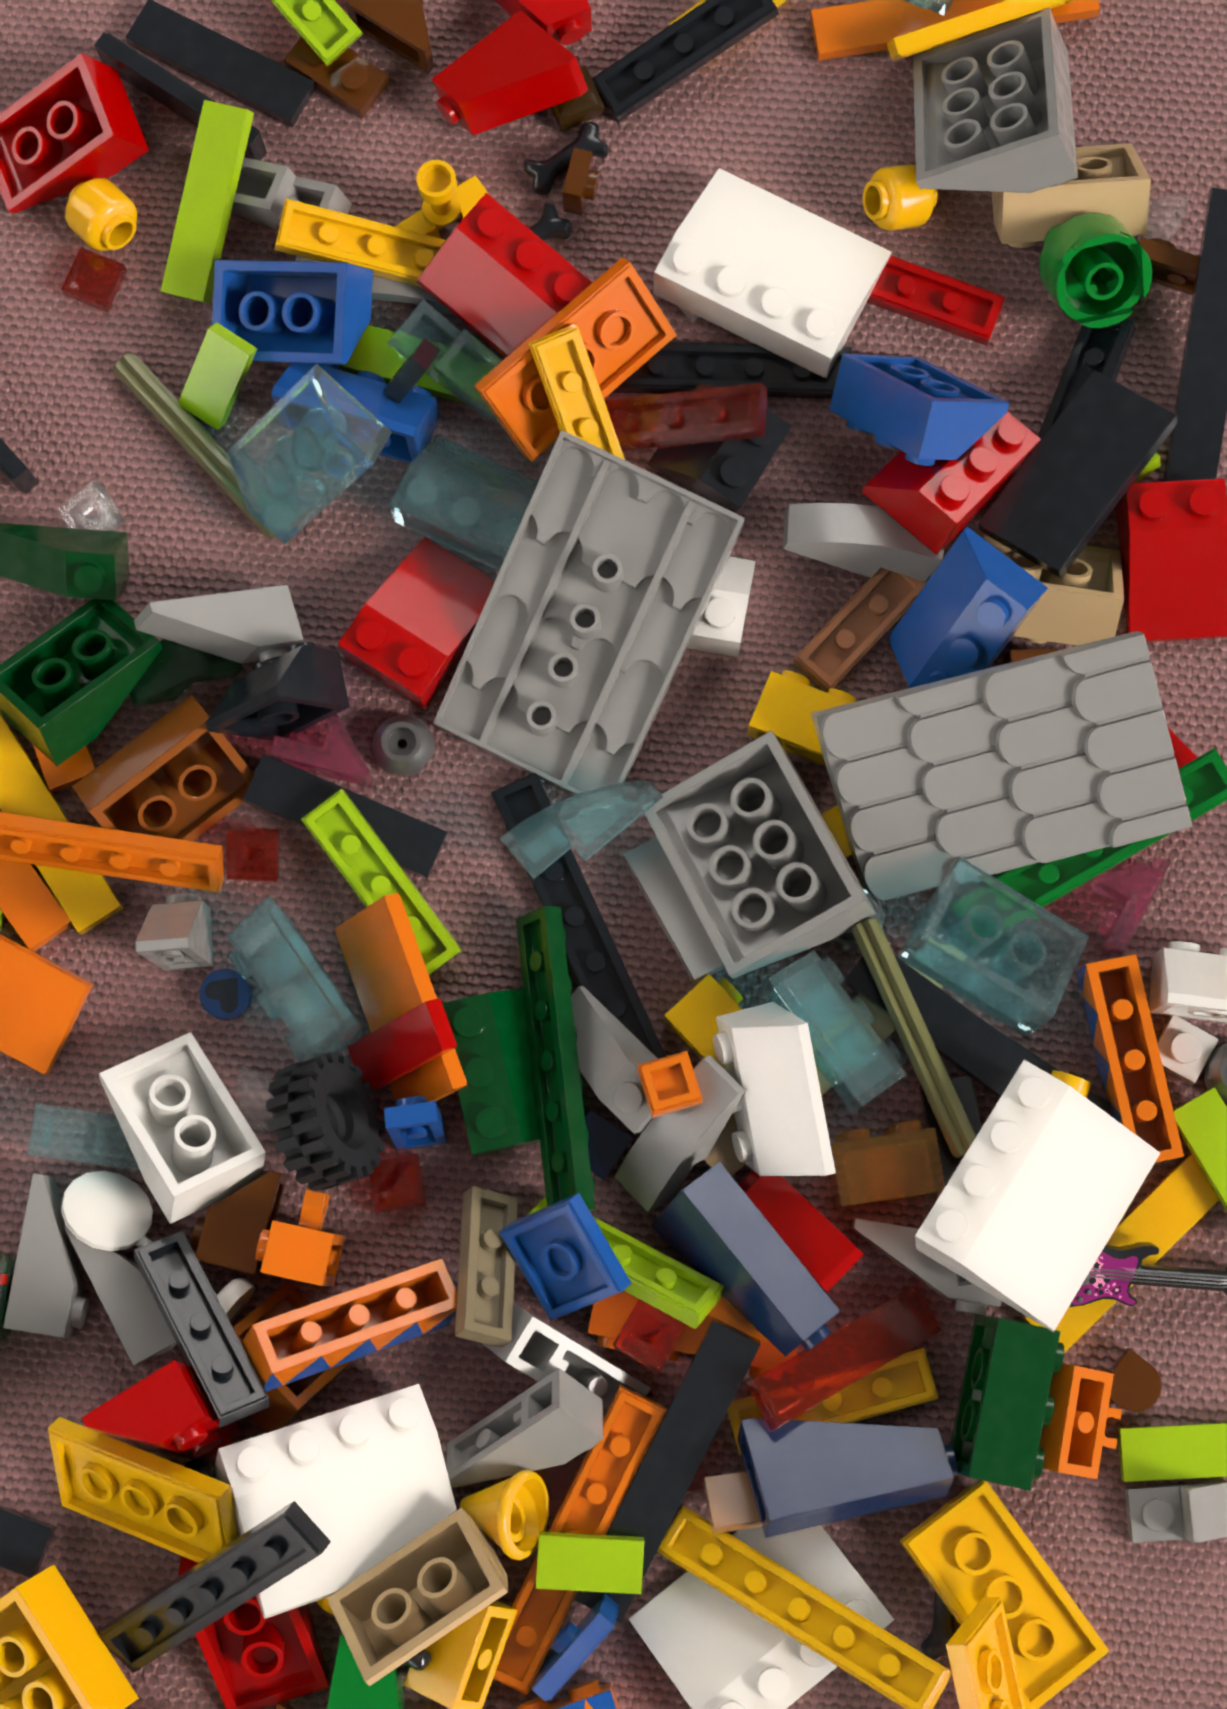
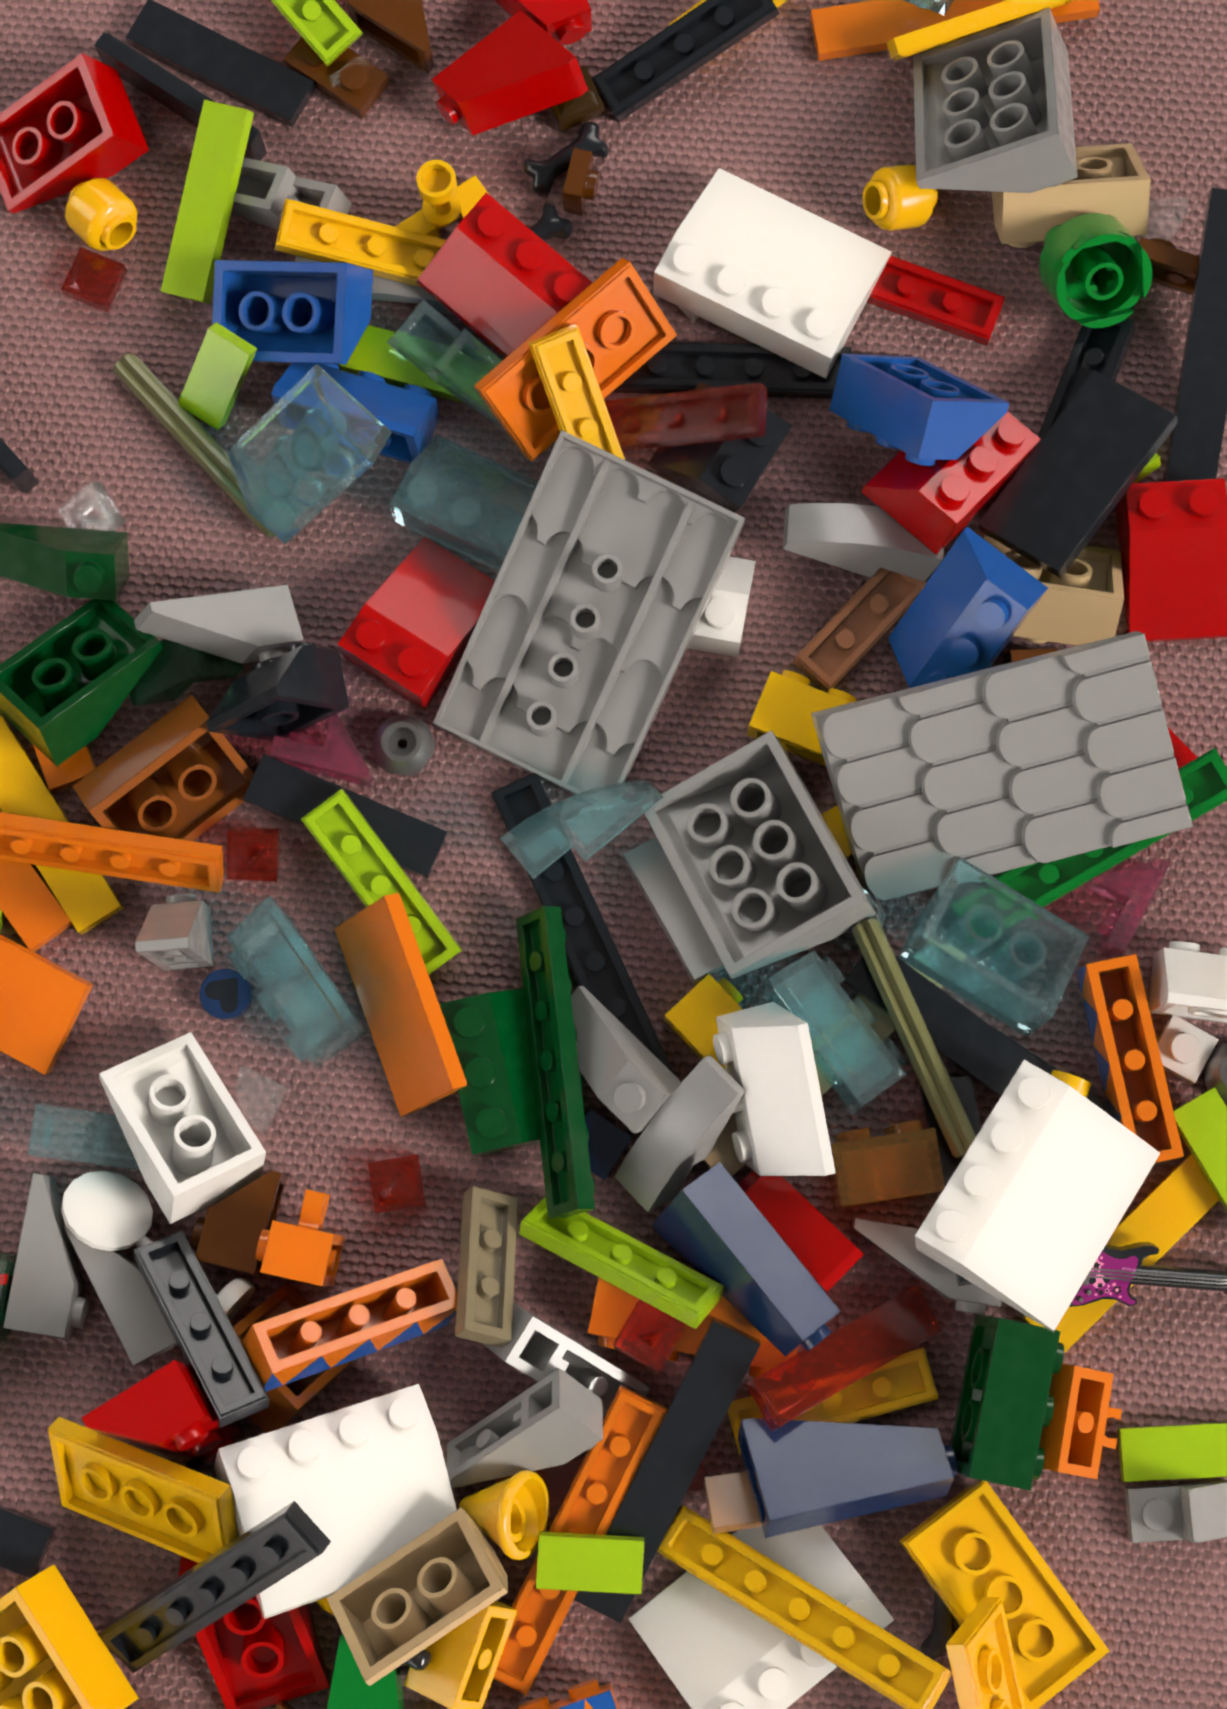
(325, 1121): black tyre -> none
(403, 1044): red tile -> none
(411, 370): black tile -> none
(415, 1123): blue plate -> none
(565, 1257): blue tile -> none
(574, 1646): blue plate -> none
(669, 1084): orange tile -> none
(1135, 1382): reddish brown tile -> none

